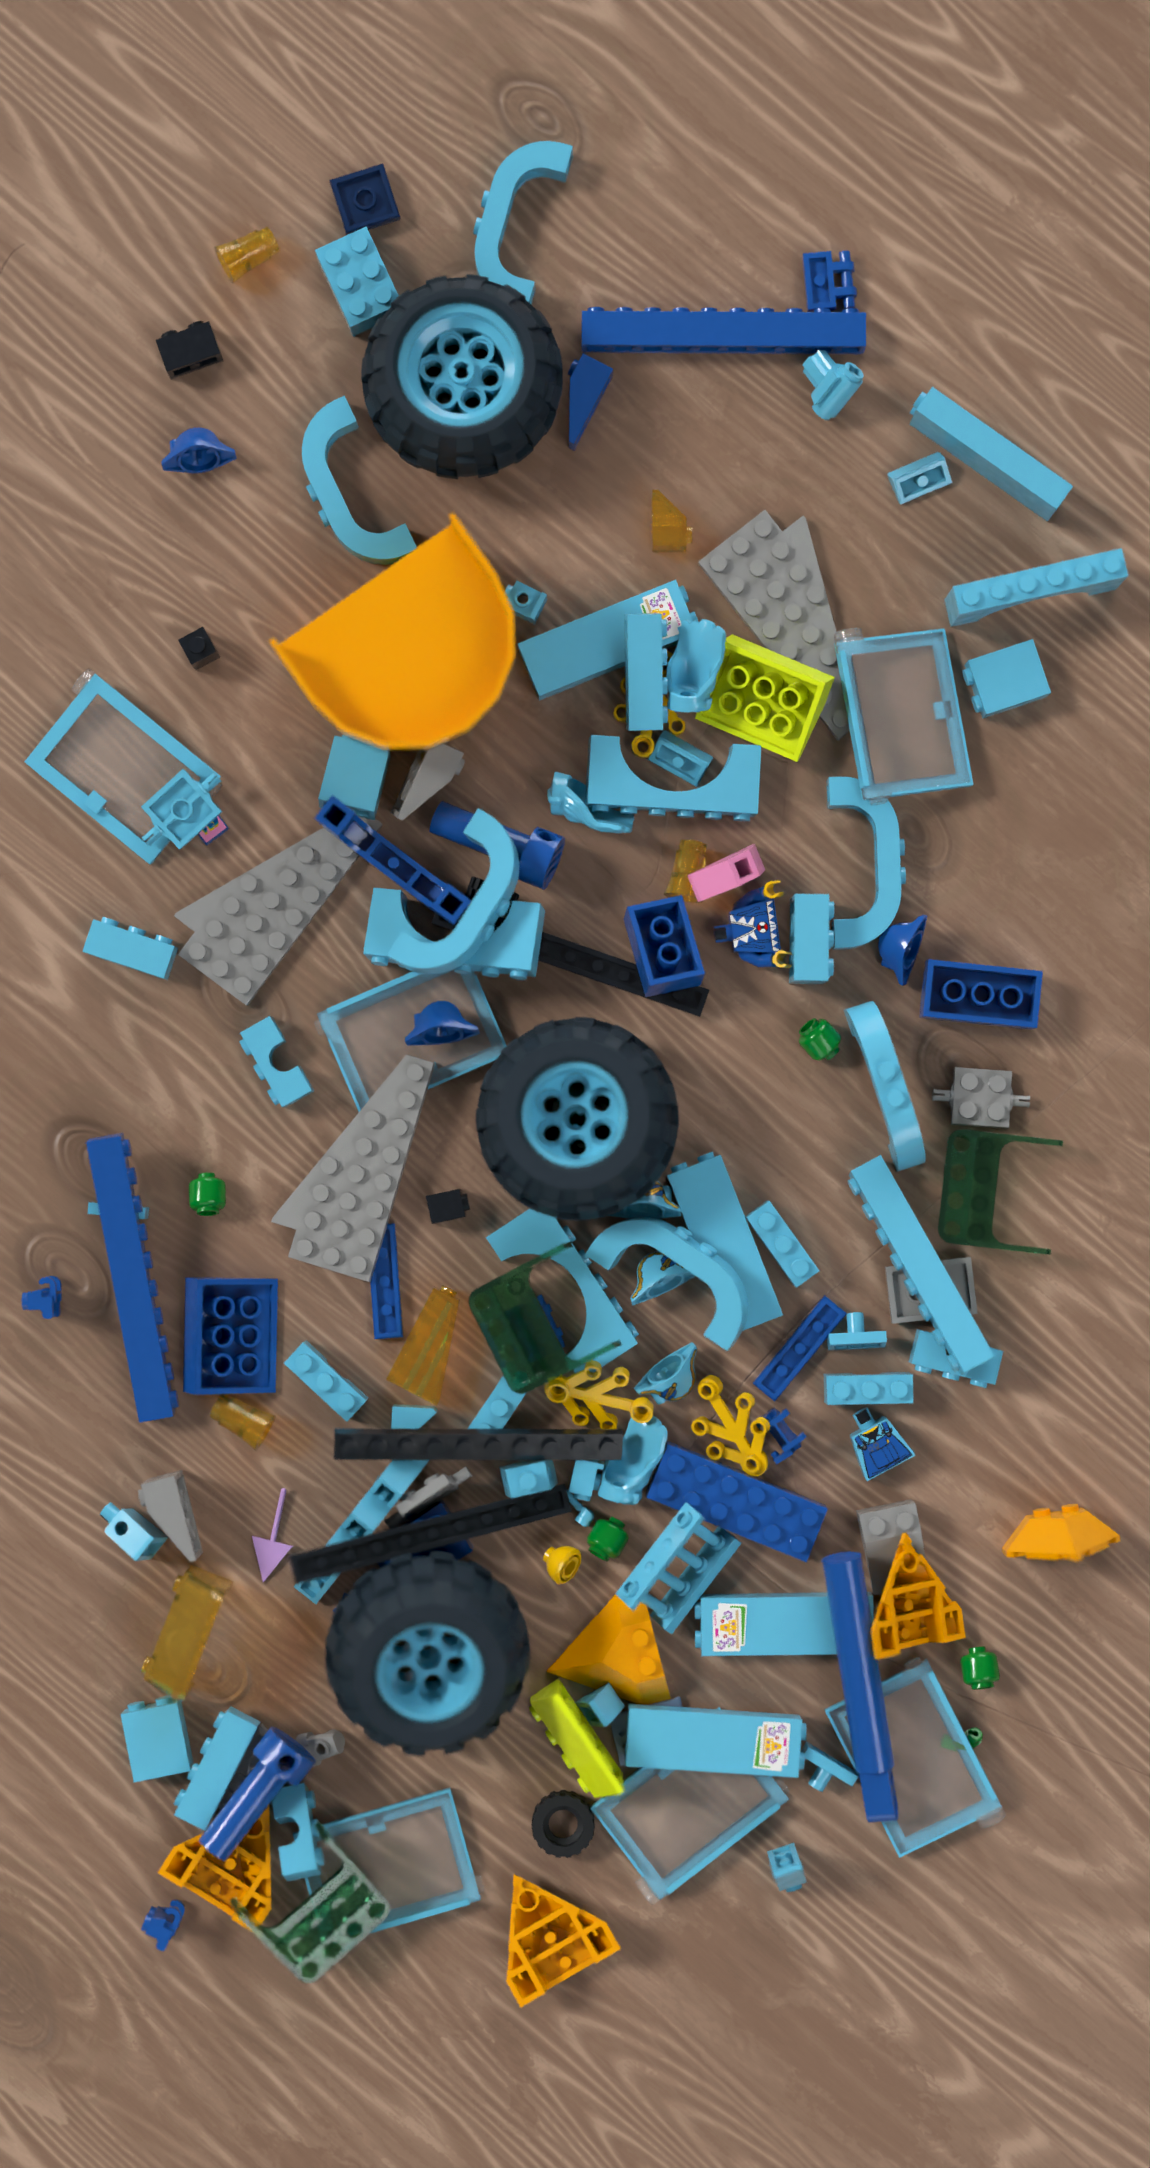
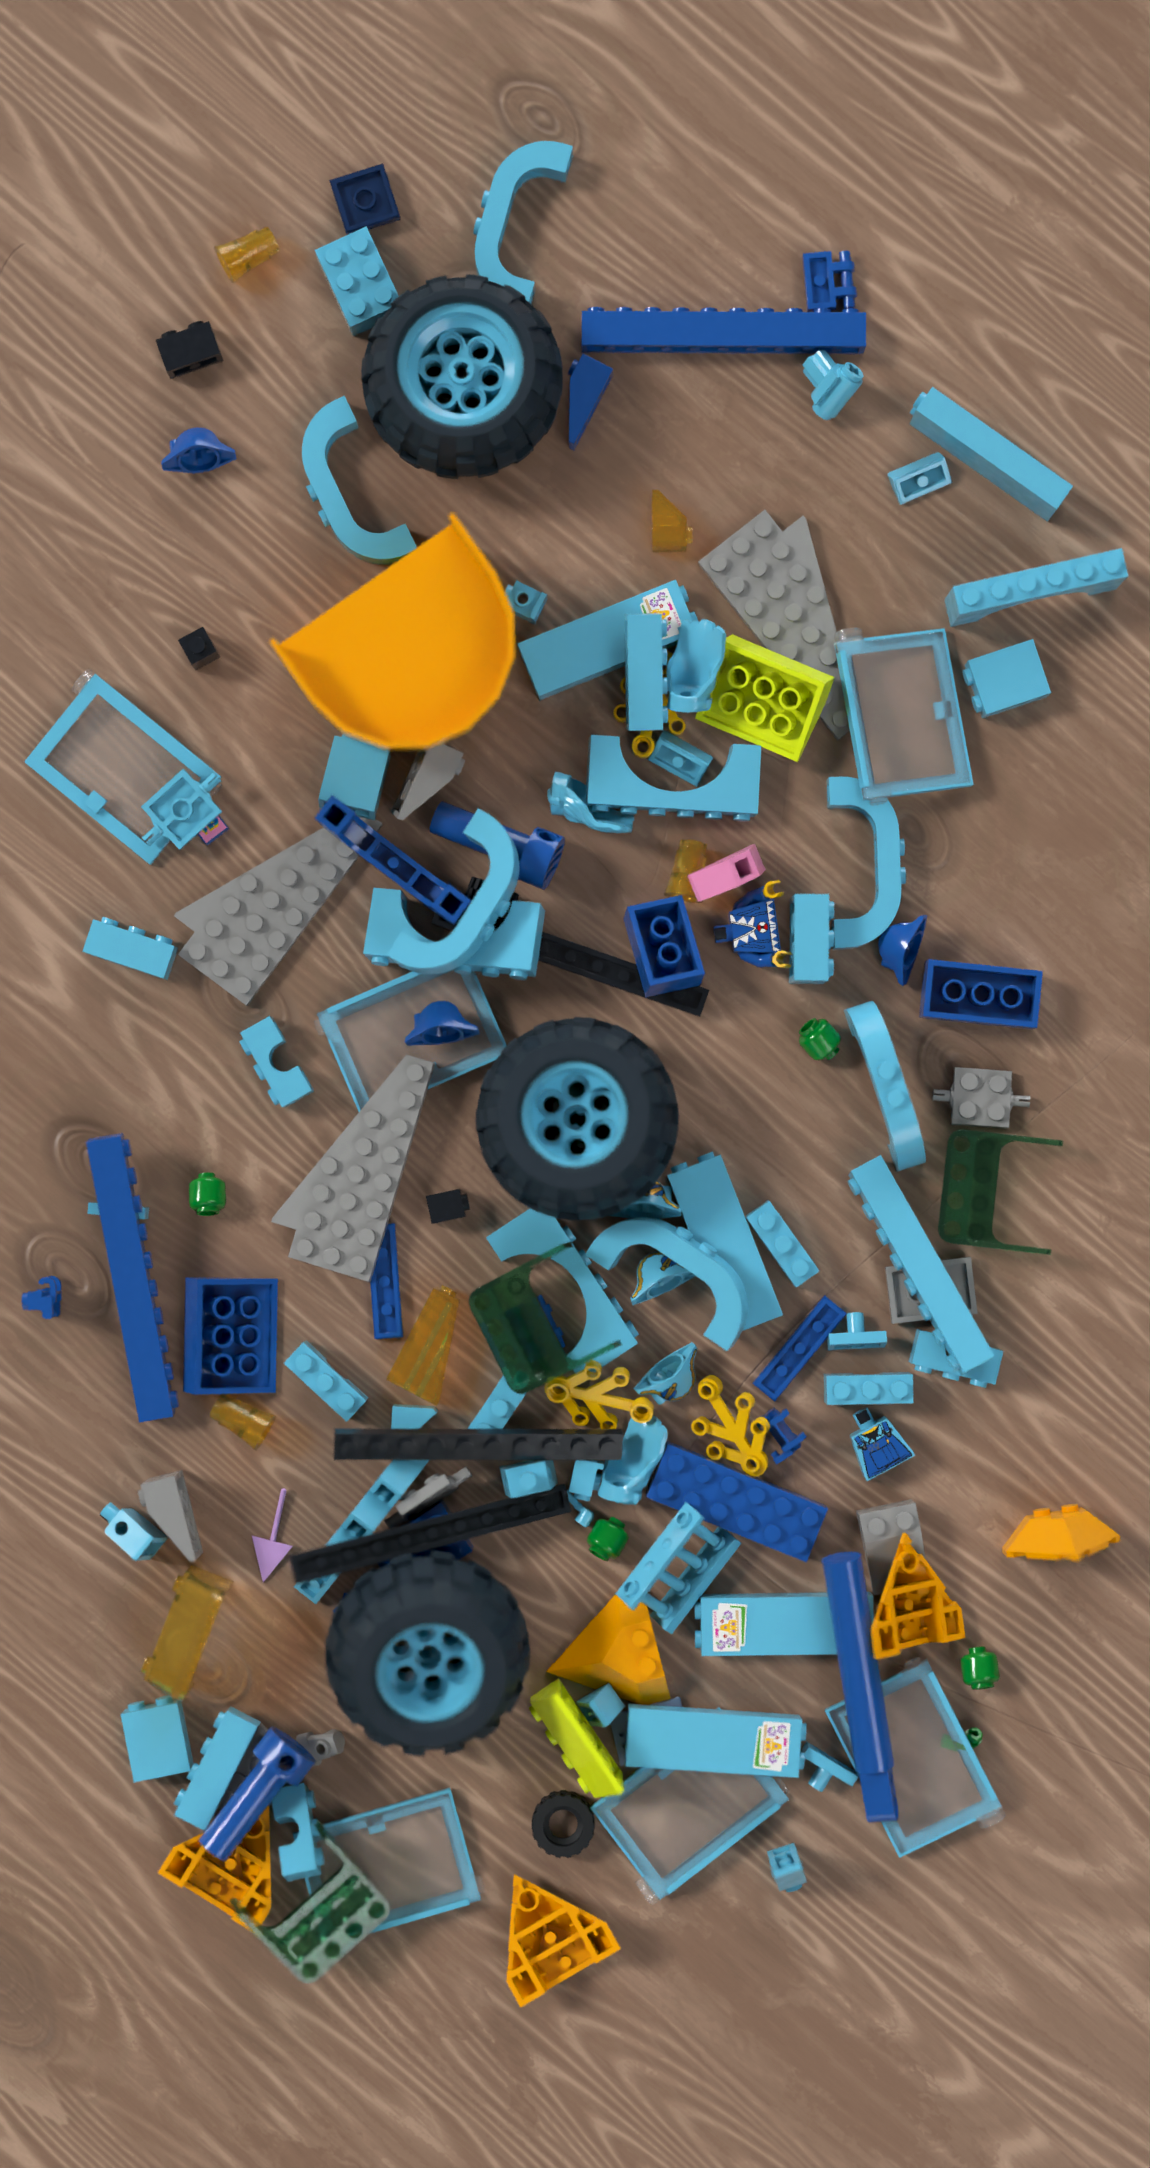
(163, 1922): blue piece -> none
(562, 1563): yellow brick -> none

